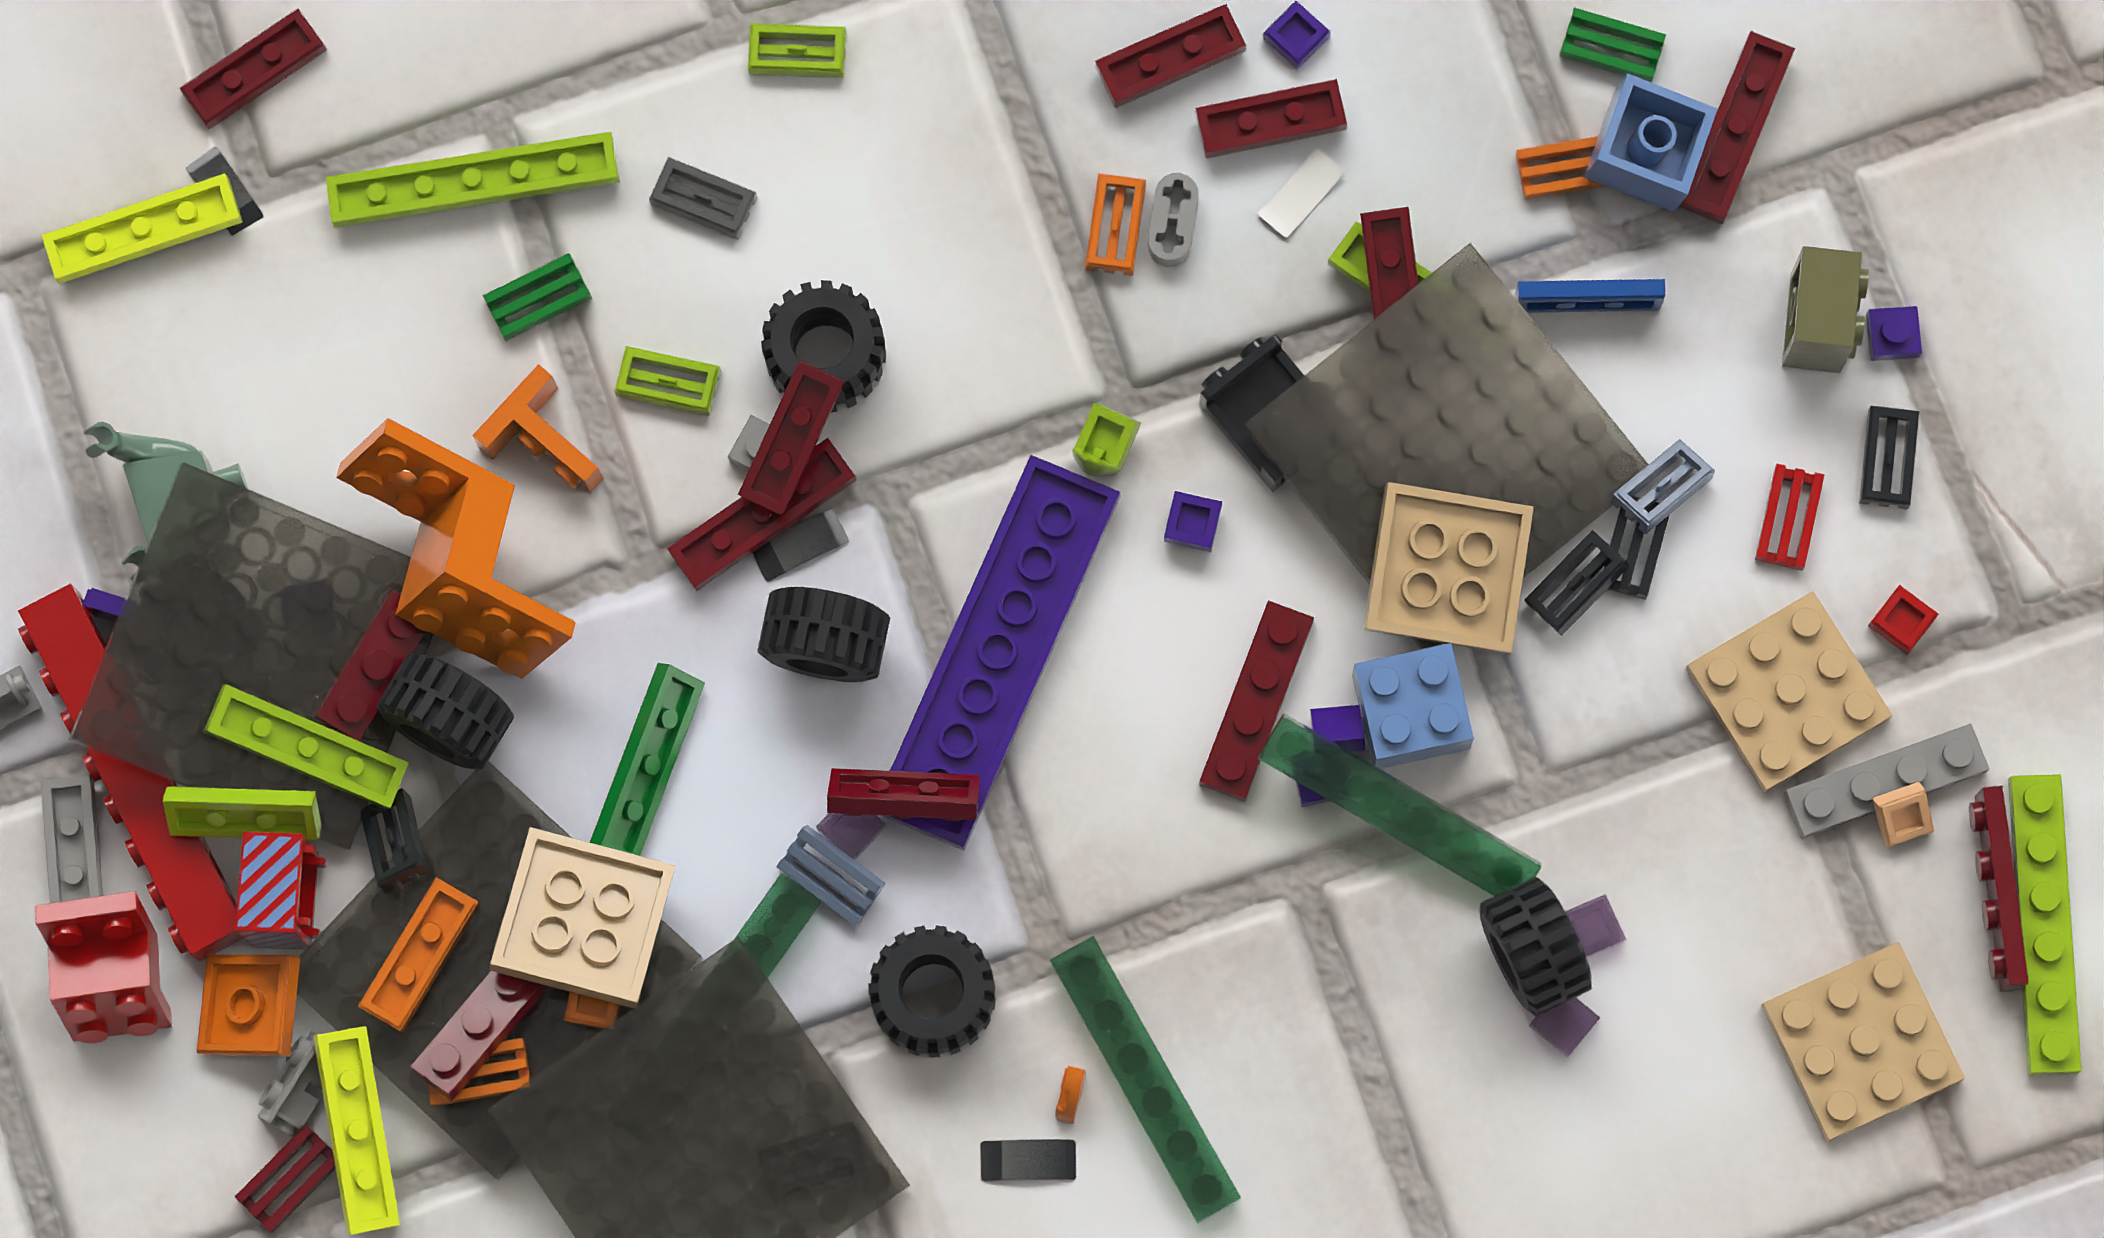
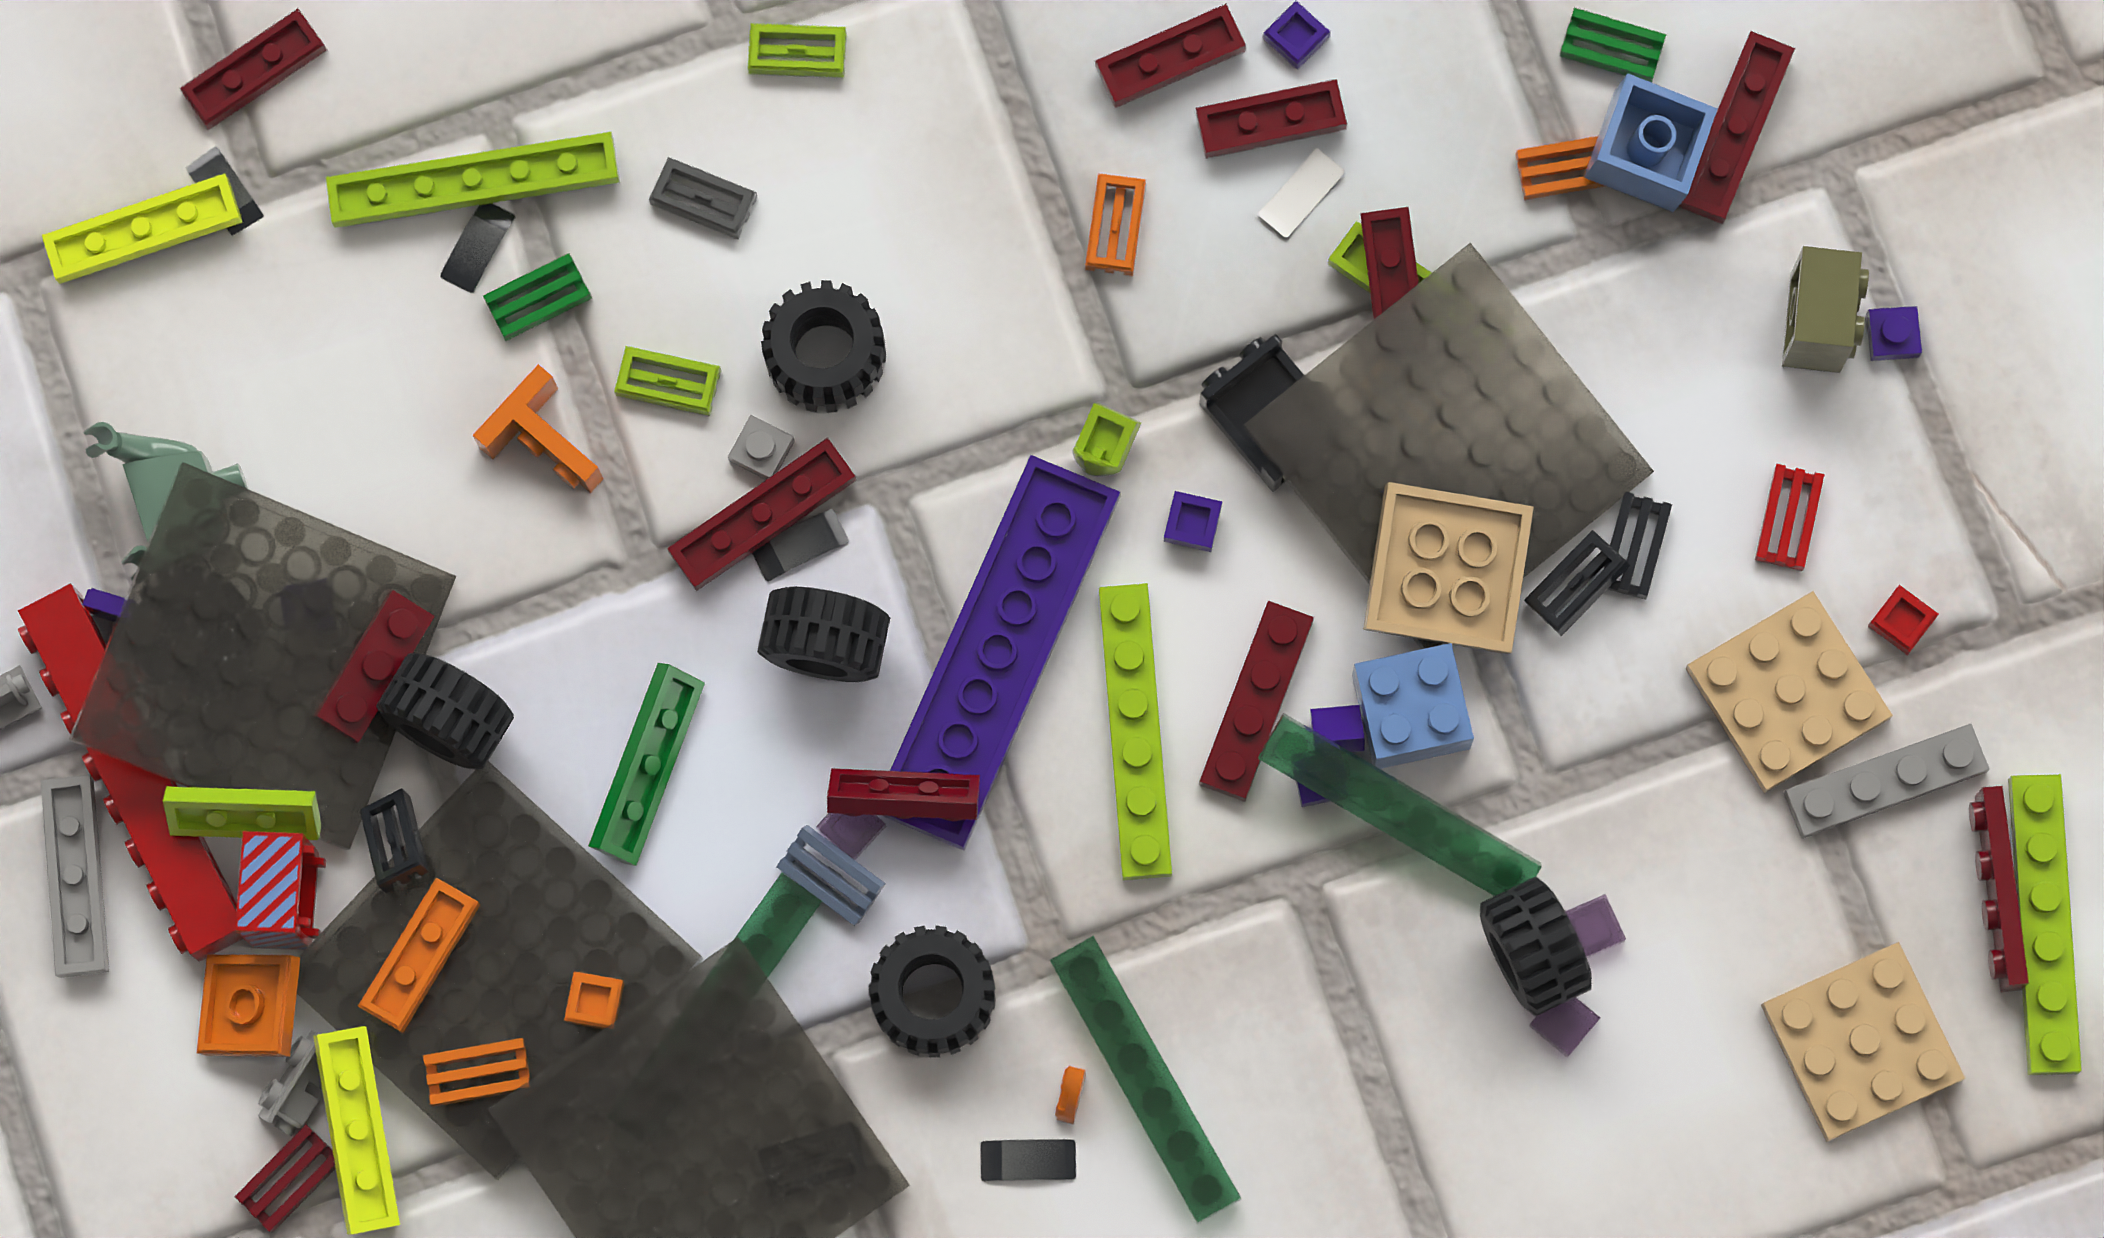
(103, 967): red bracket -> none
(306, 747): lime plate -> none
(455, 549): orange bracket -> none
(475, 1032): plate -> none
(476, 246): none -> black sticker
(582, 918): tan plate -> none
(791, 437): dark red plate -> none
(1135, 732): none -> lime plate
(1162, 218): light grey beam -> none
(1591, 295): blue tile -> none
(1637, 510): sand blue tile -> none
(1884, 496): black tile -> none
(1903, 814): light nougat tile -> none

